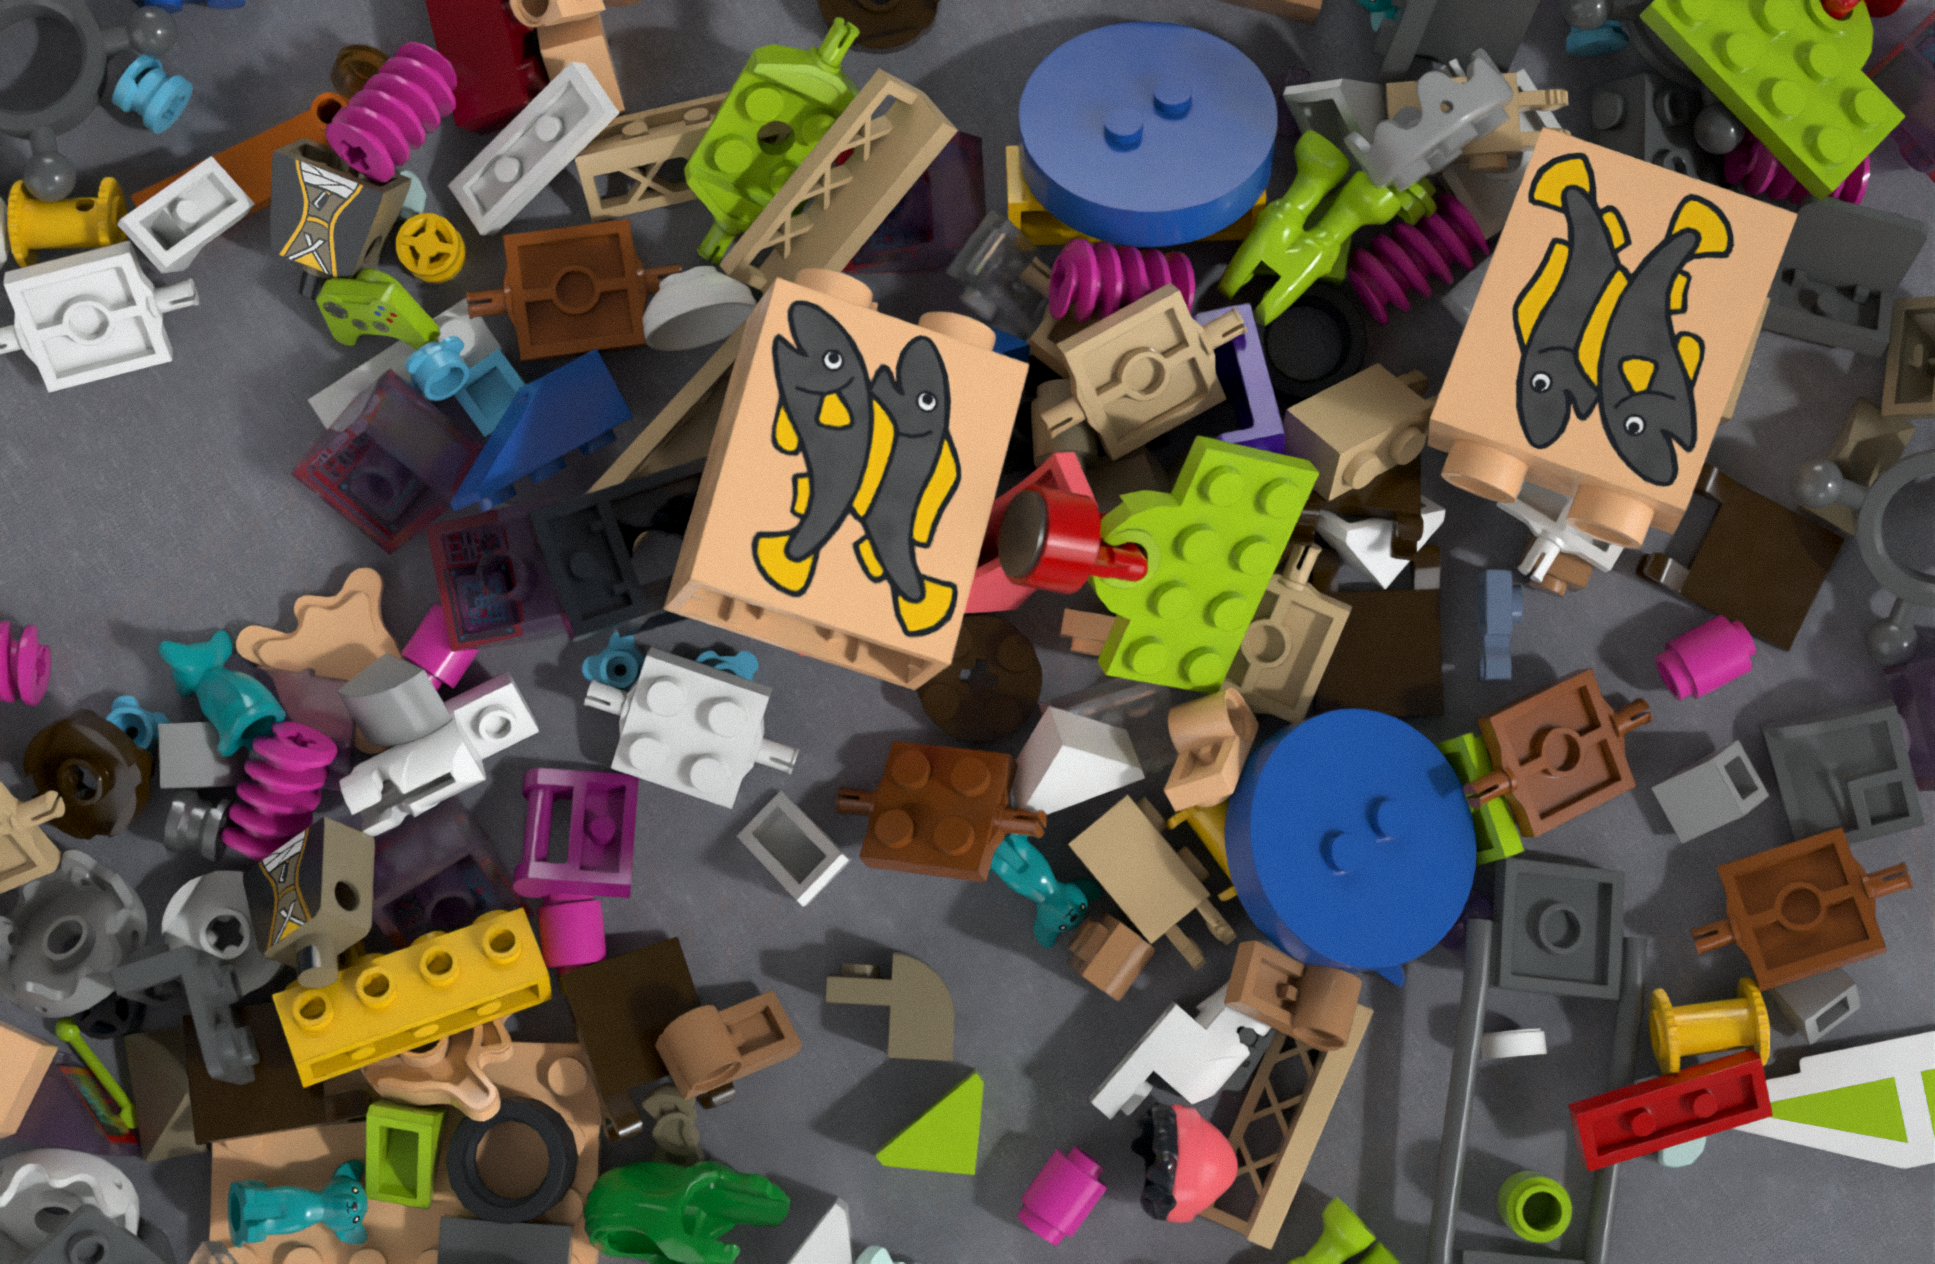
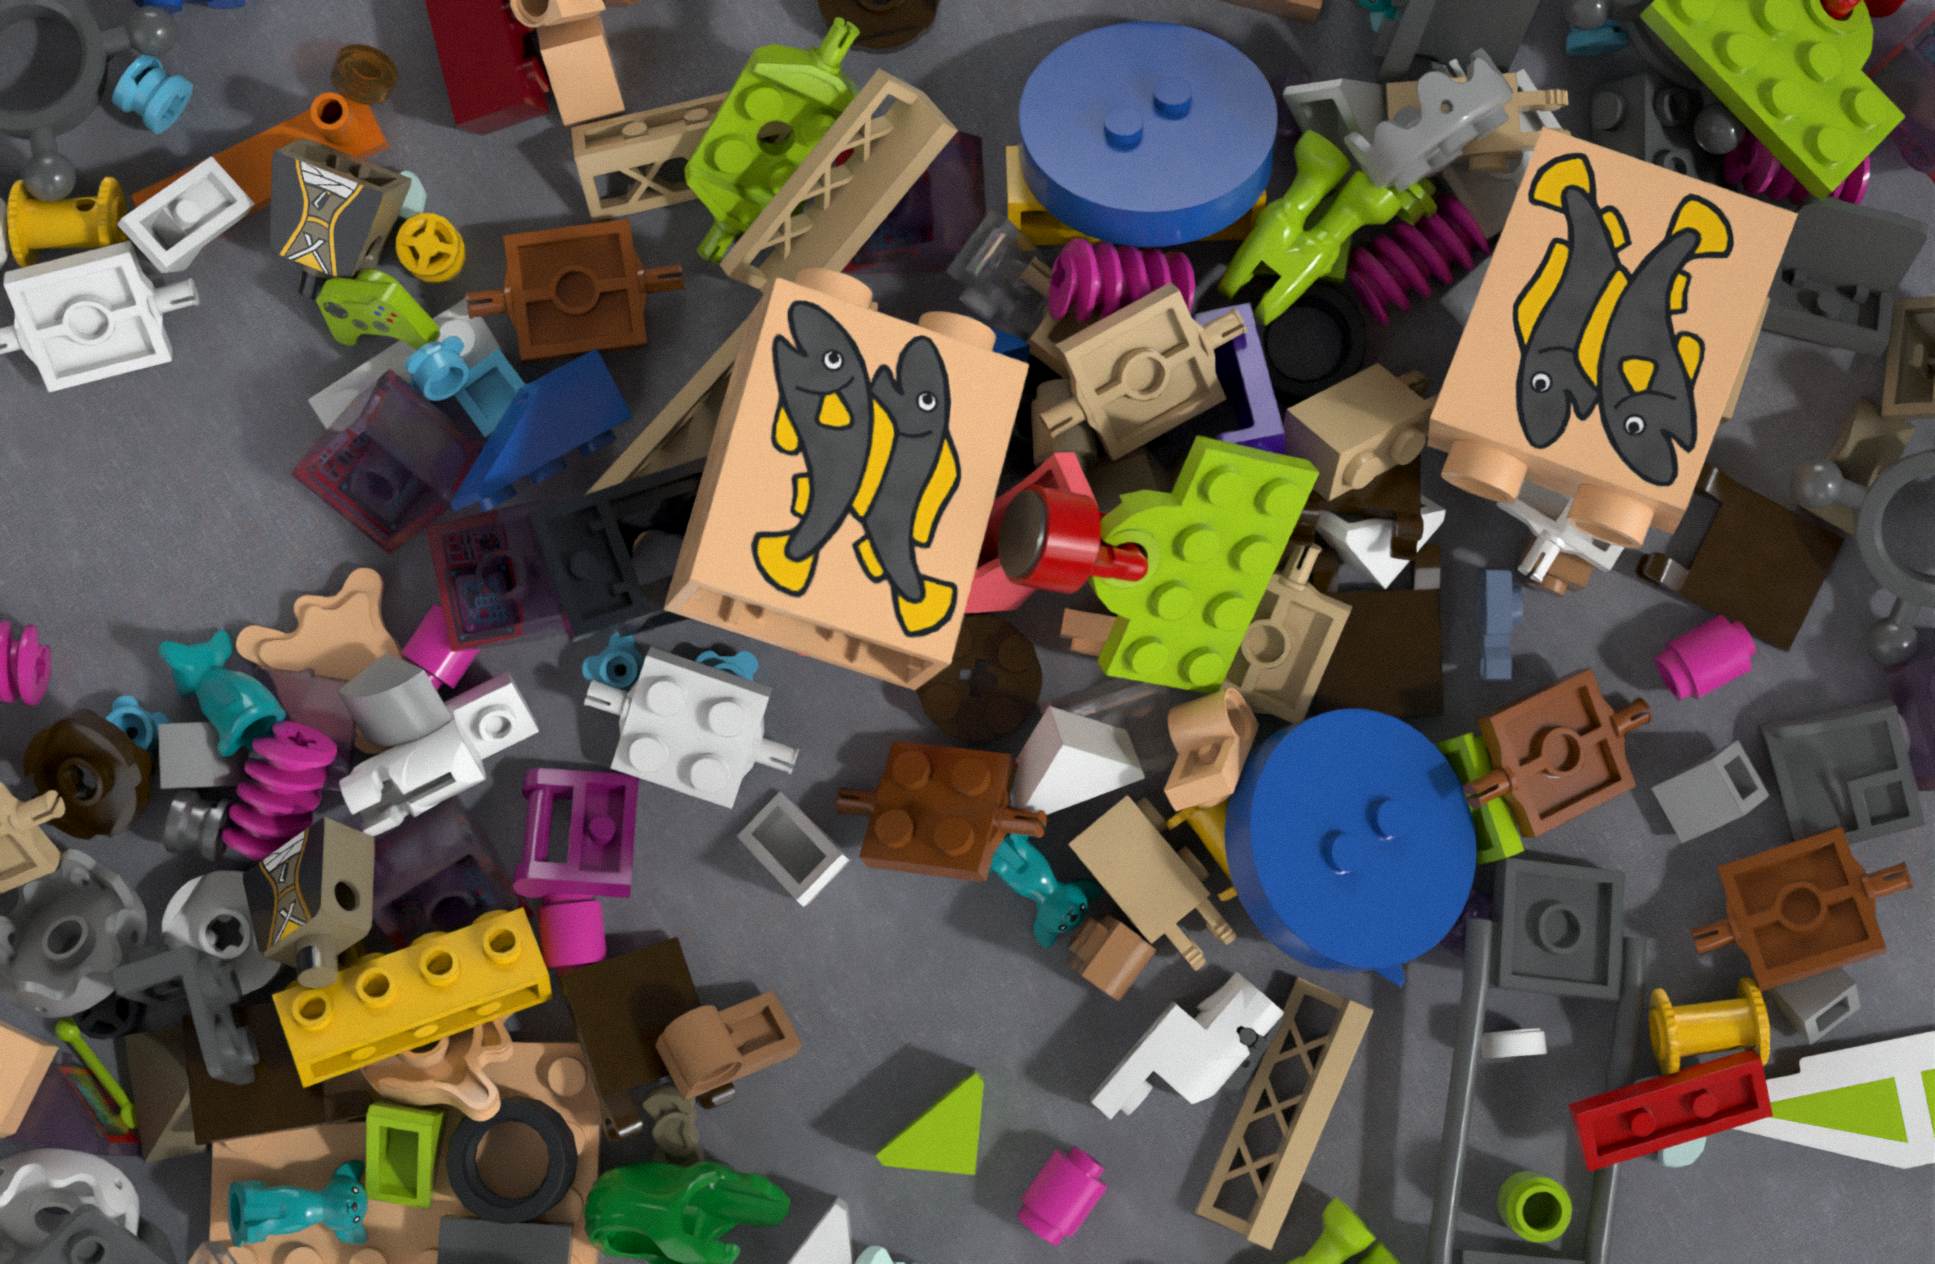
(394, 111): dark pink piece -> none
(533, 148): white plate -> none
(696, 309): white piece -> none
(918, 1002): dark tan brick -> none
(1184, 1162): hair -> none
(1294, 998): medium nougat plate -> none

